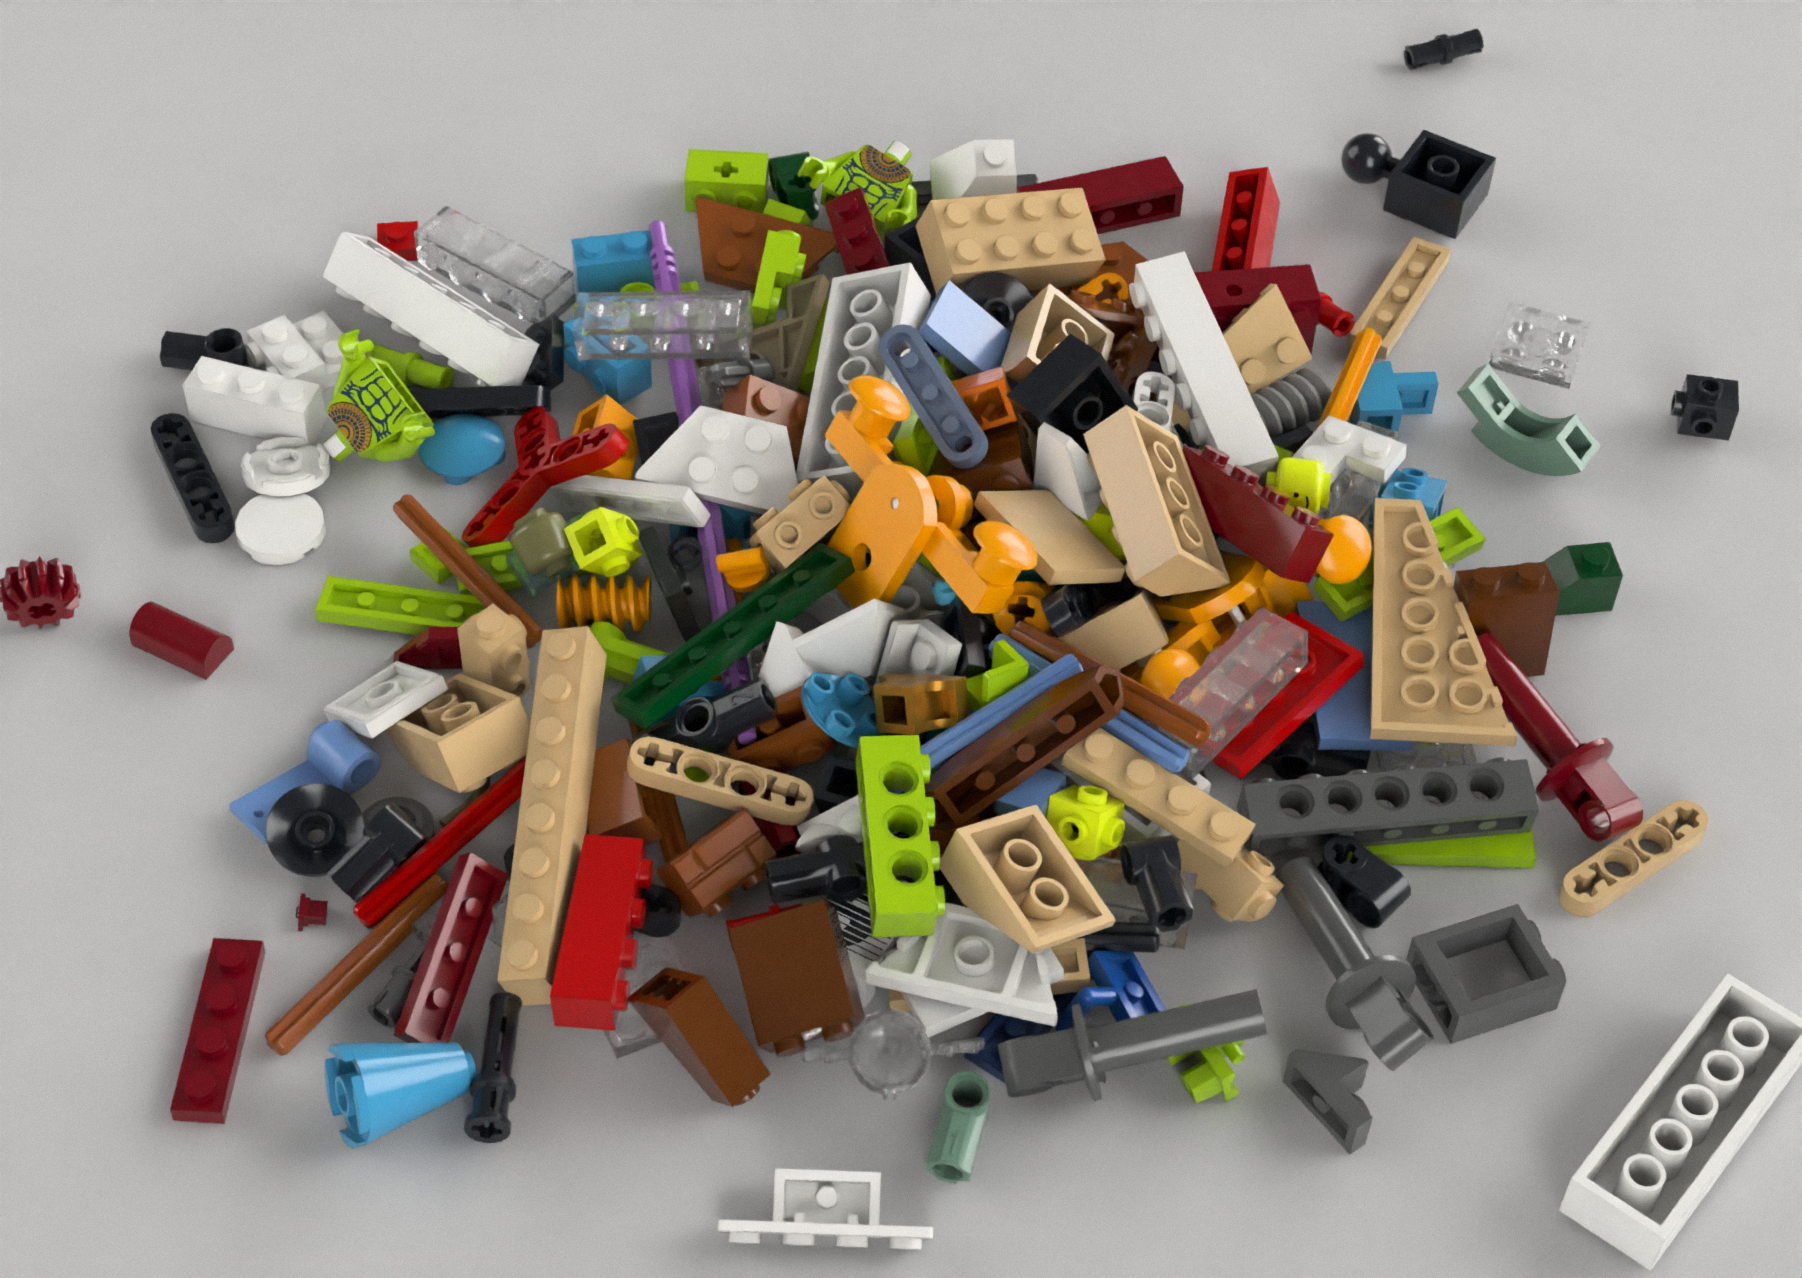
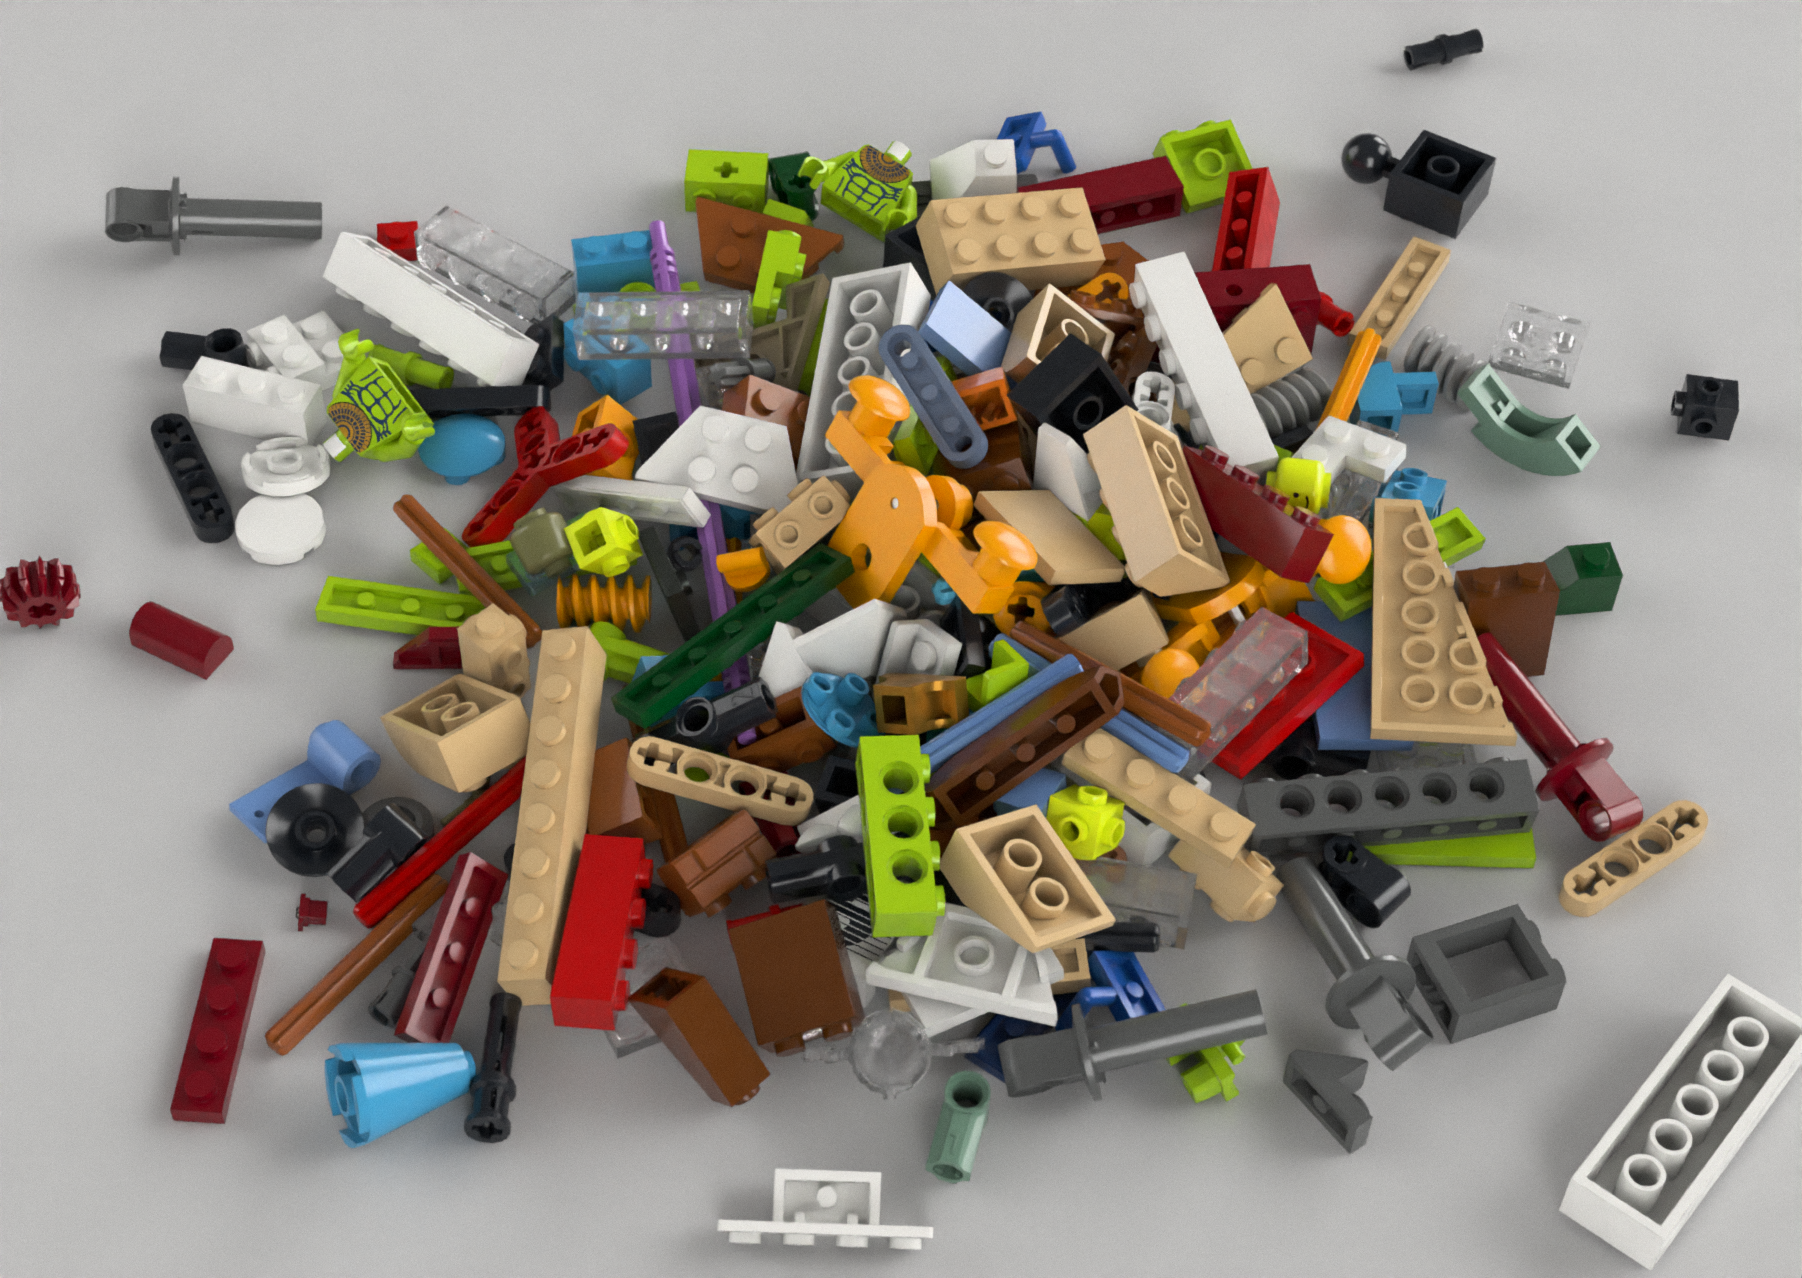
(172, 216): none -> dark grey piece
(386, 698): white tile -> none
(856, 232): dark red plate -> none
(1029, 134): none -> blue plate
(1156, 872): black piece -> none
(1204, 161): none -> lime plate
(1431, 356): none -> light grey piece

